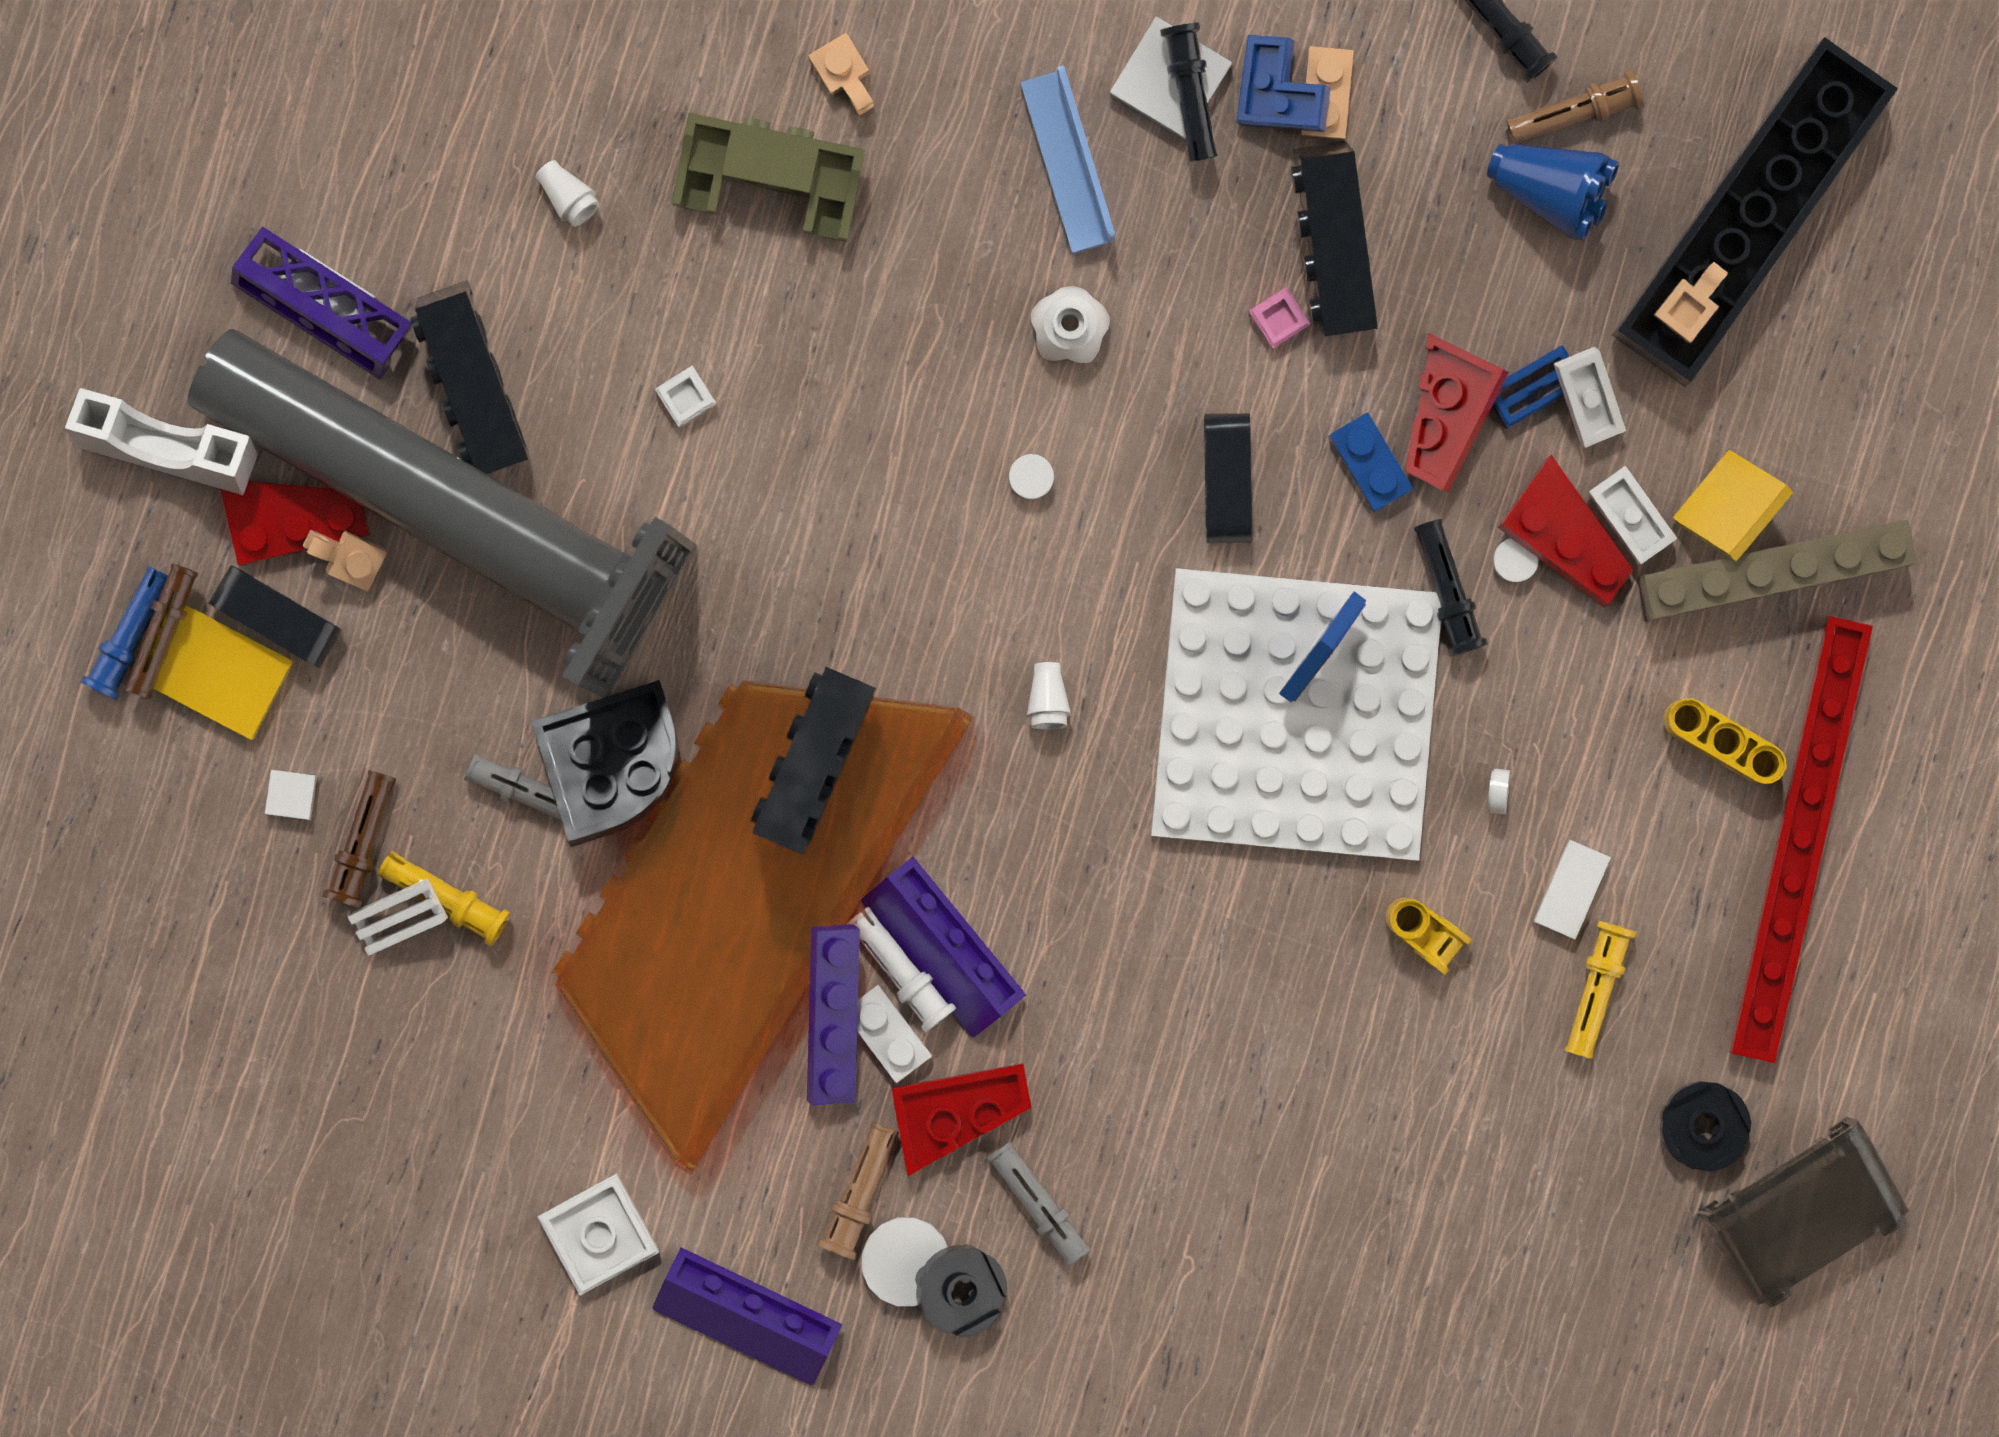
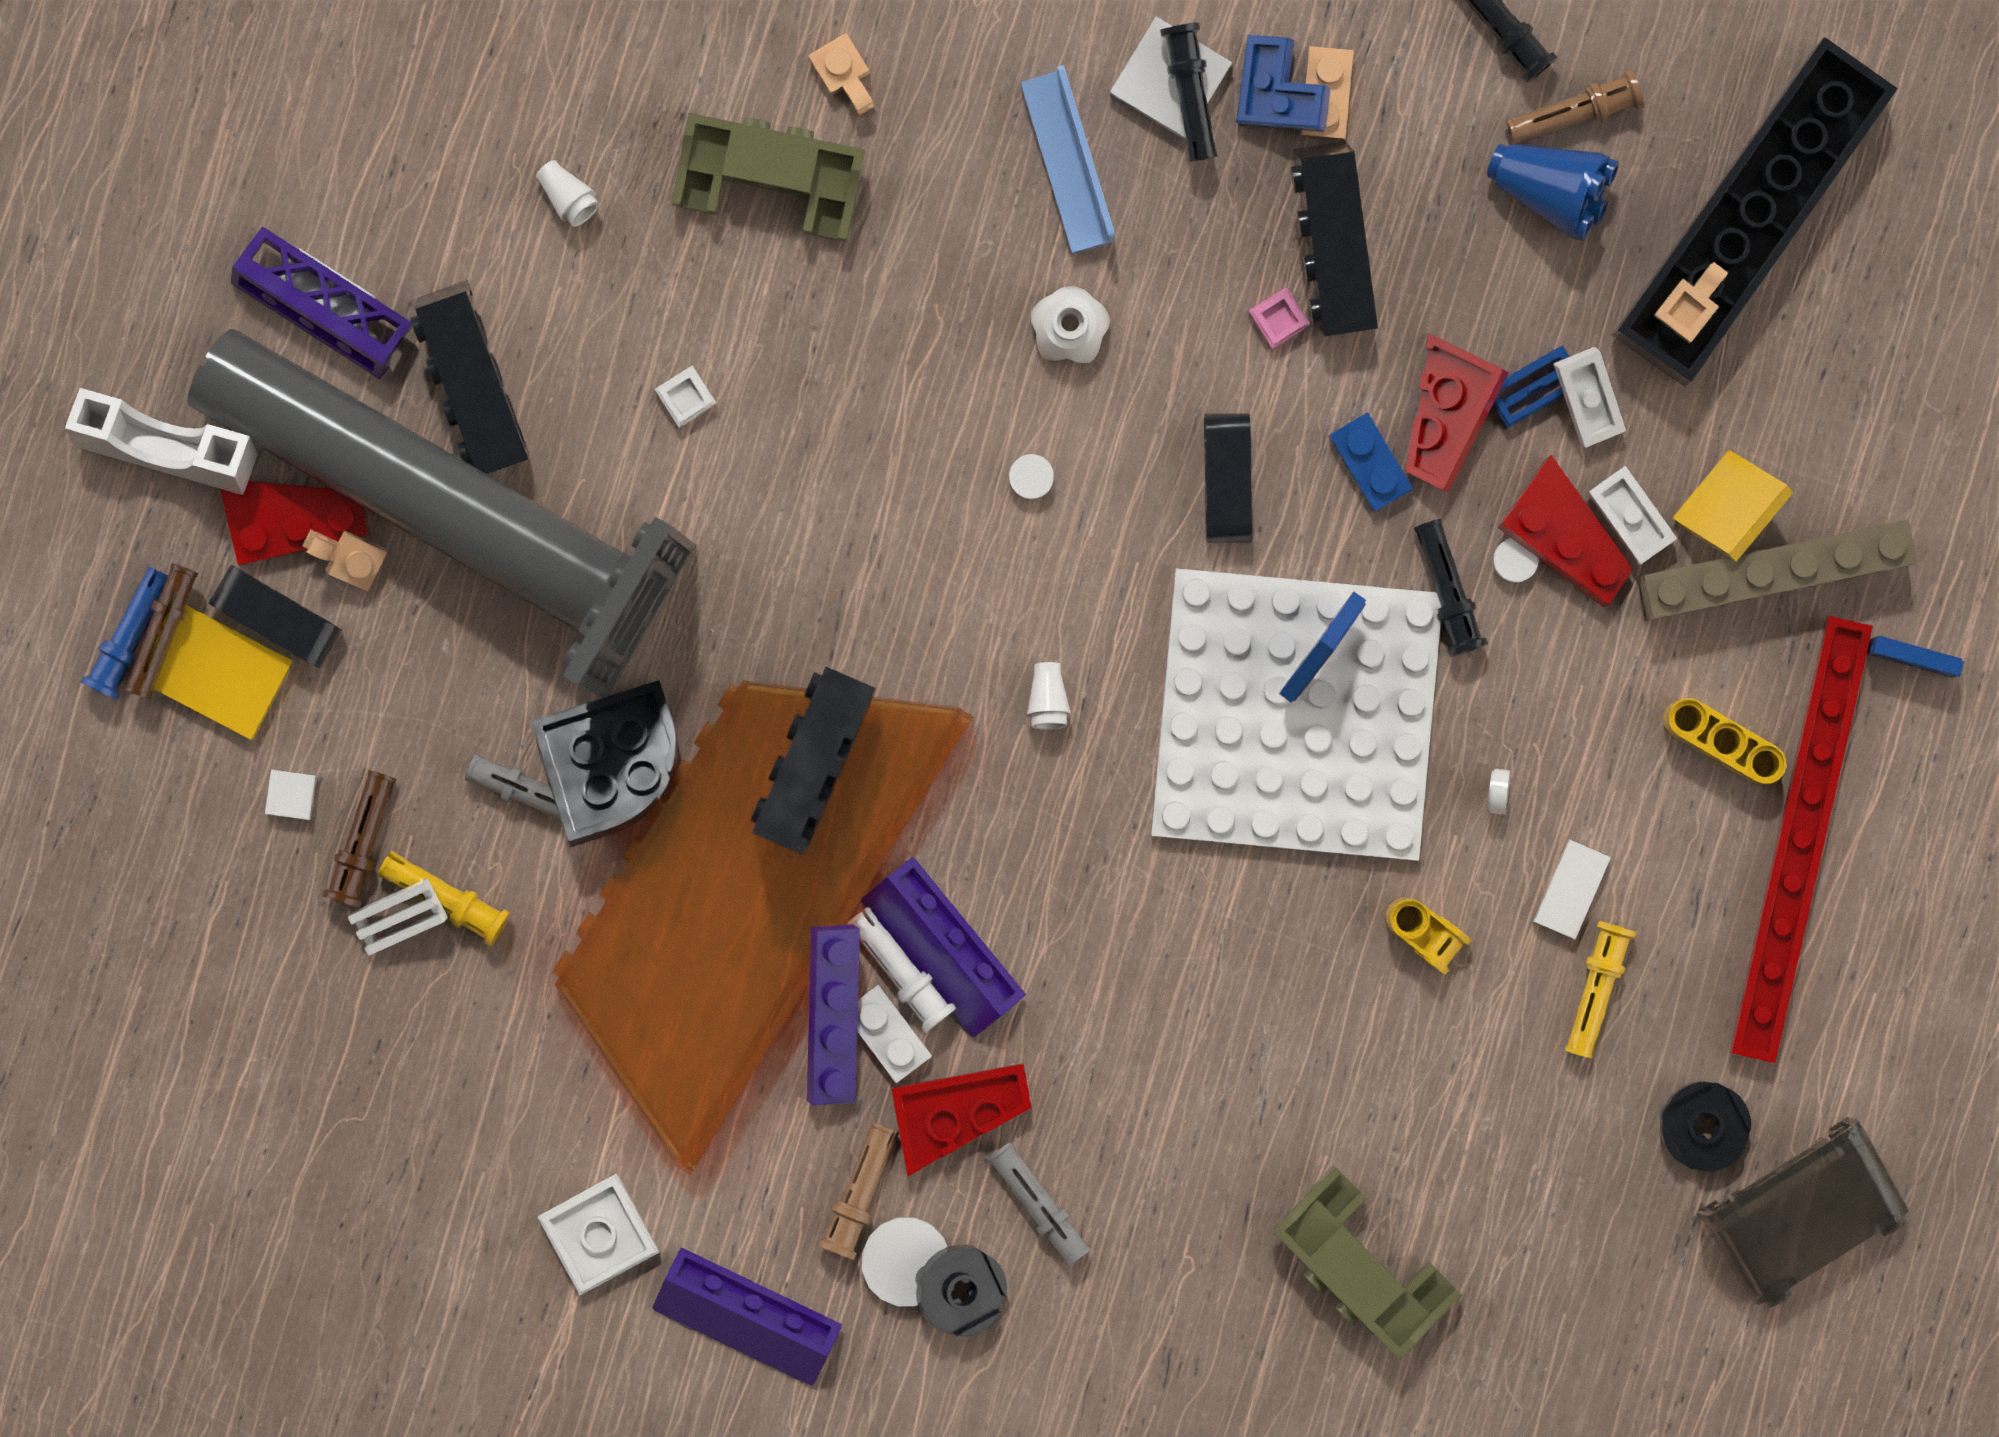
(1365, 1287): none -> olive bracket
(1915, 656): none -> blue tile

